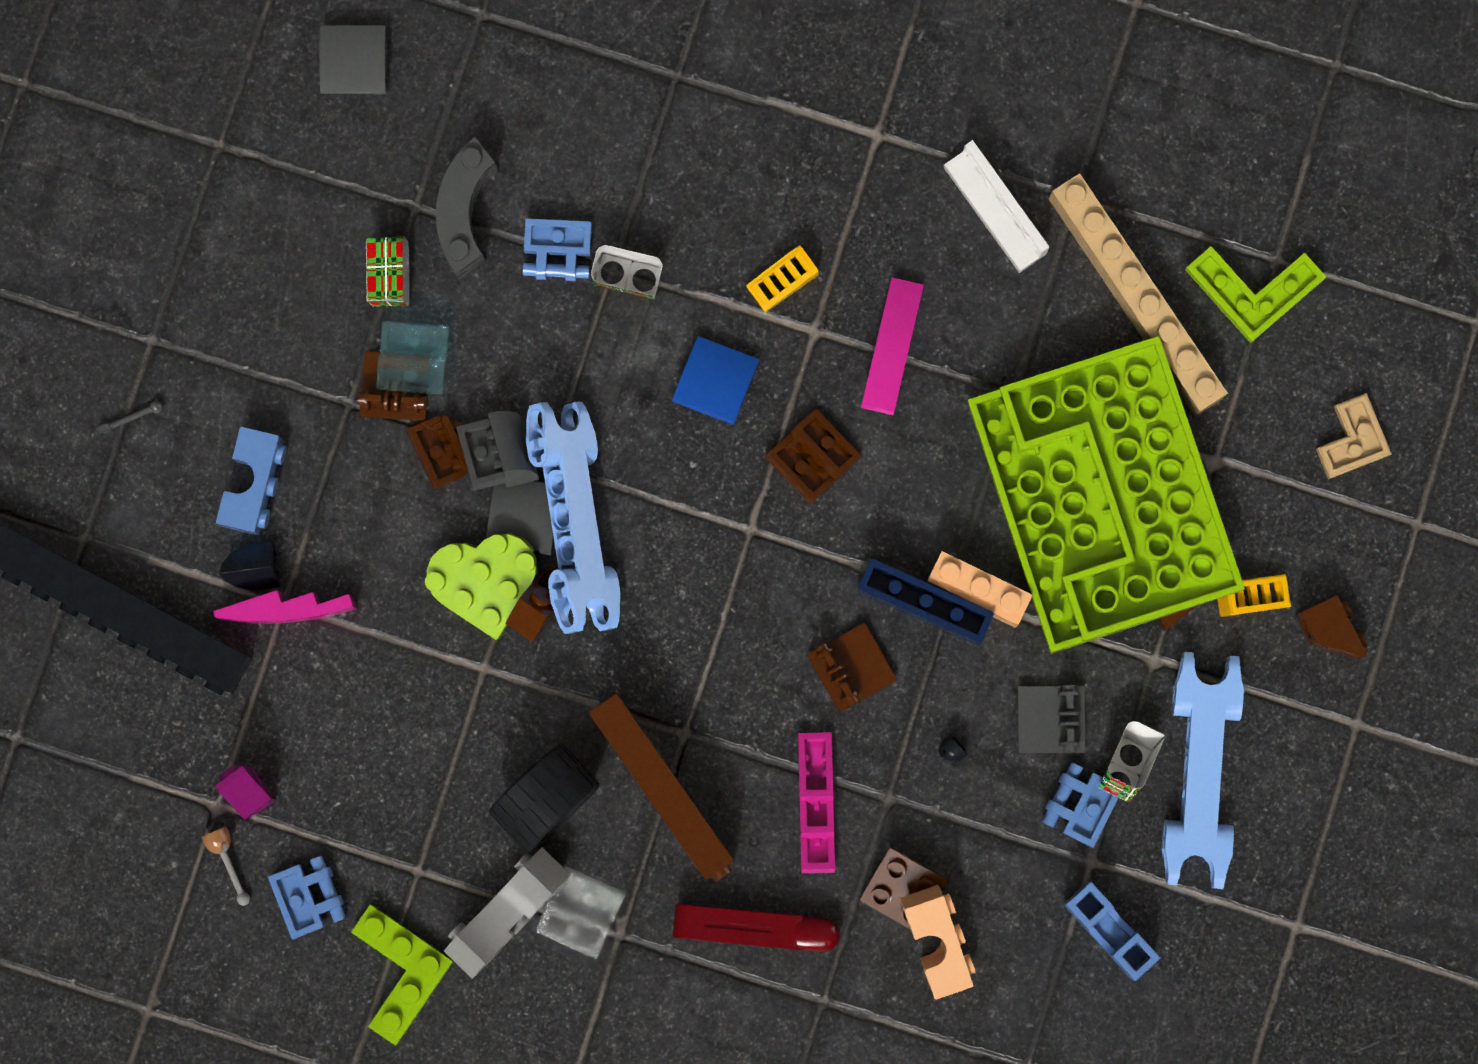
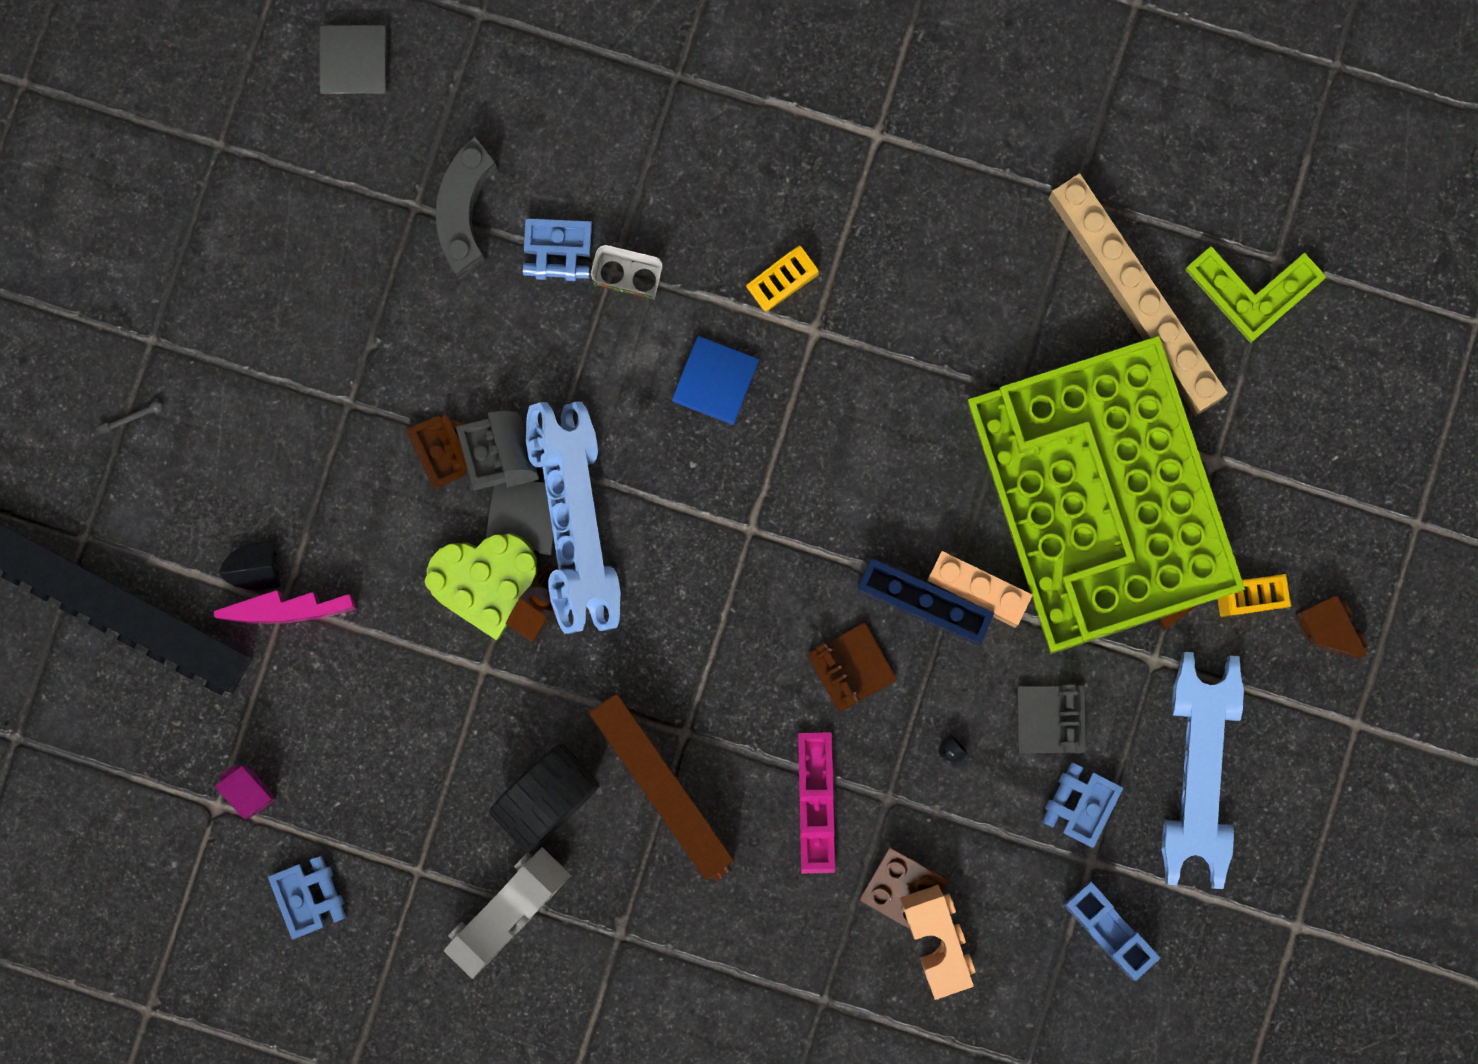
(218, 843): hinge -> none
(248, 509): medium blue arch -> none
(387, 271): piece -> none
(387, 403): reddish brown hinge -> none
(412, 357): clear light blue slope -> none
(423, 966): lime plate -> none
(581, 913): clear slope -> none
(754, 928): dark red piece -> none
(813, 456): reddish brown slope -> none
(892, 346): dark pink slope -> none
(996, 207): white fence -> none
(1145, 740): white piece -> none
(1363, 439): tan tile -> none

